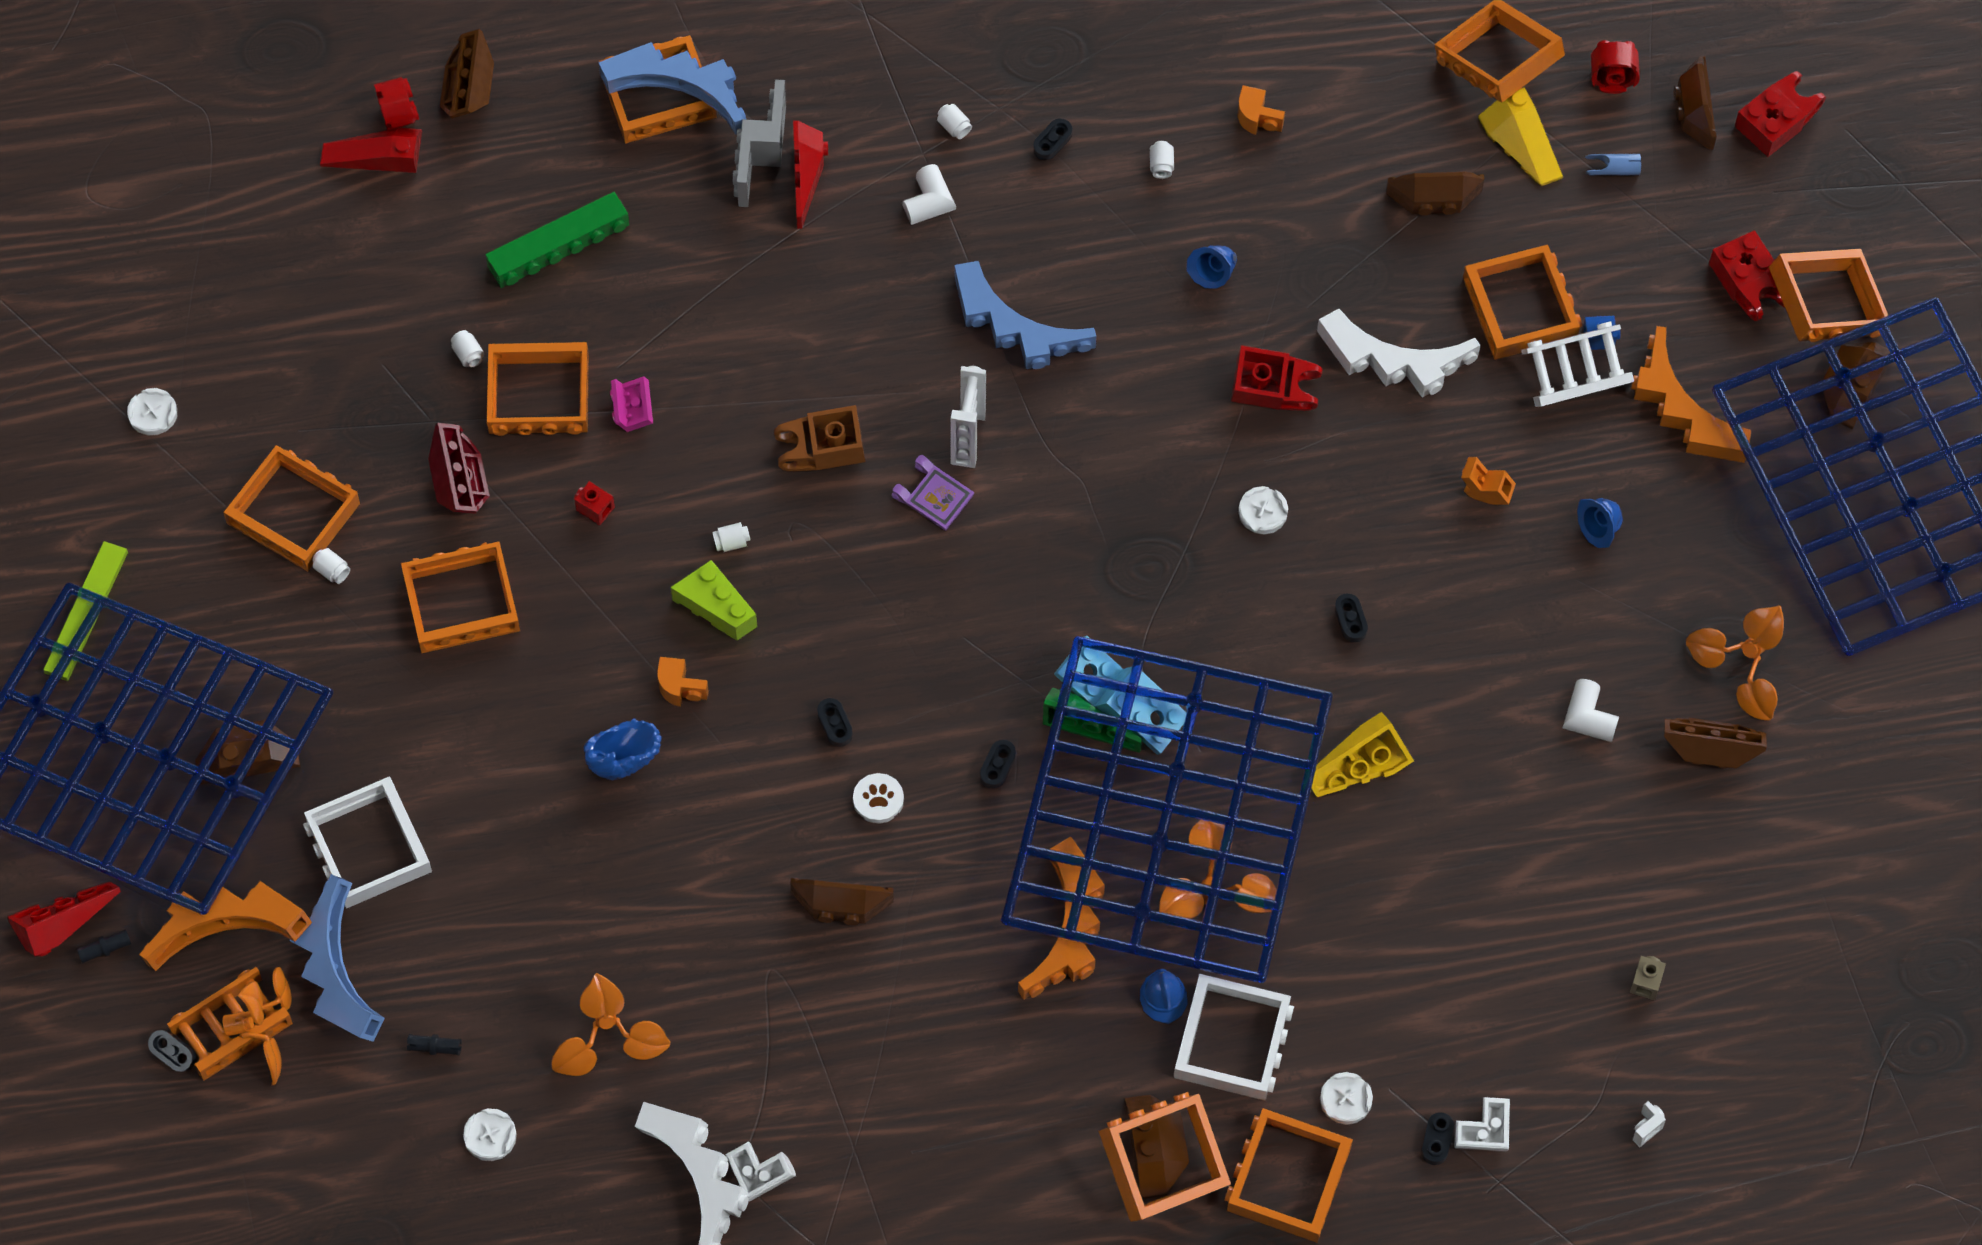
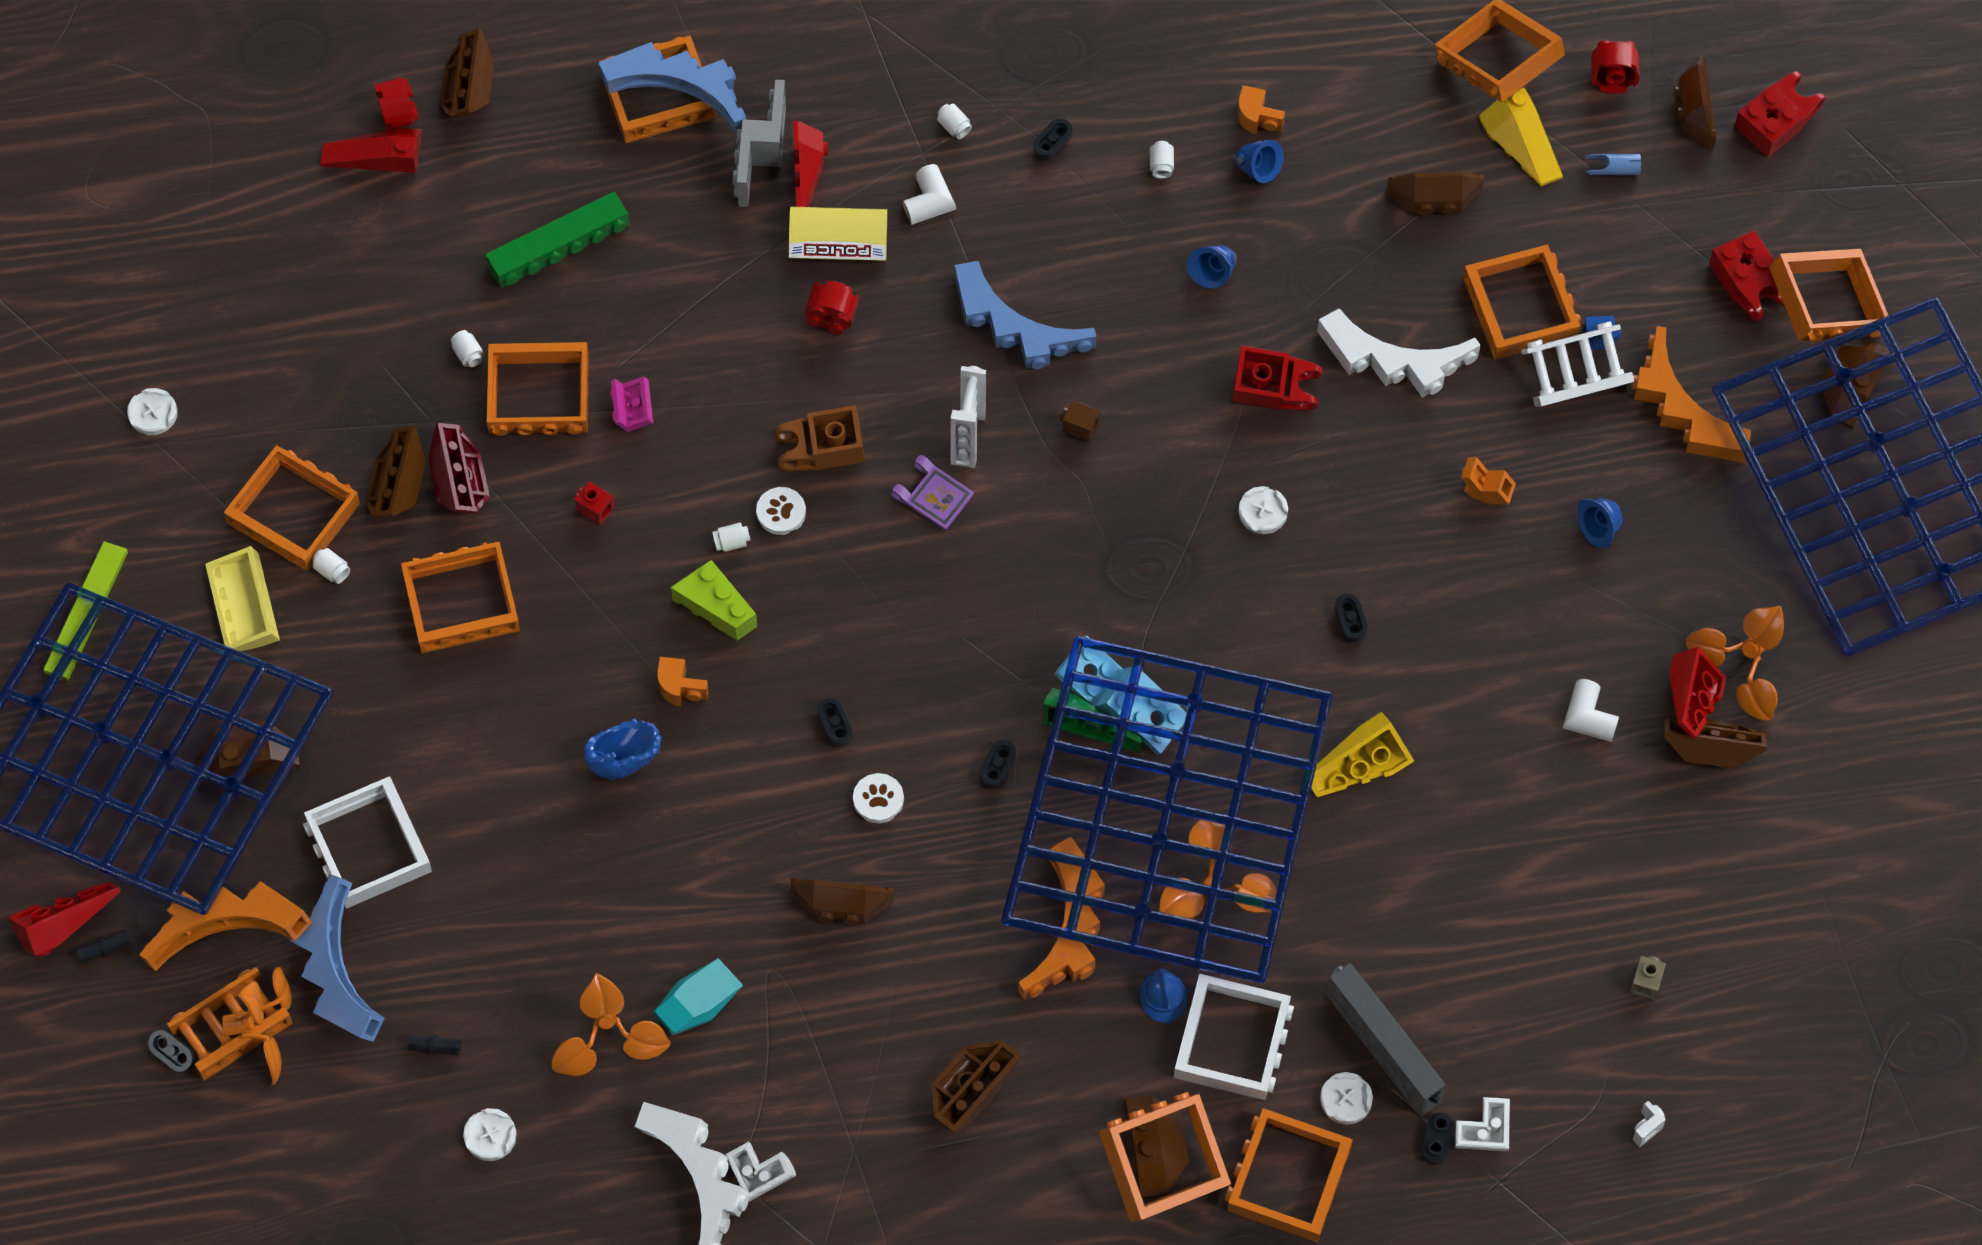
(242, 600): none -> light yellow slope
(396, 474): none -> reddish brown wedge
(697, 998): none -> teal piece
(781, 510): none -> white tile
(831, 306): none -> red brick
(838, 233): none -> light yellow slope
(972, 1082): none -> reddish brown wedge
(1080, 420): none -> reddish brown brick
(1260, 160): none -> blue piece
(1385, 1039): none -> dark grey brick
(1695, 688): none -> red wedge

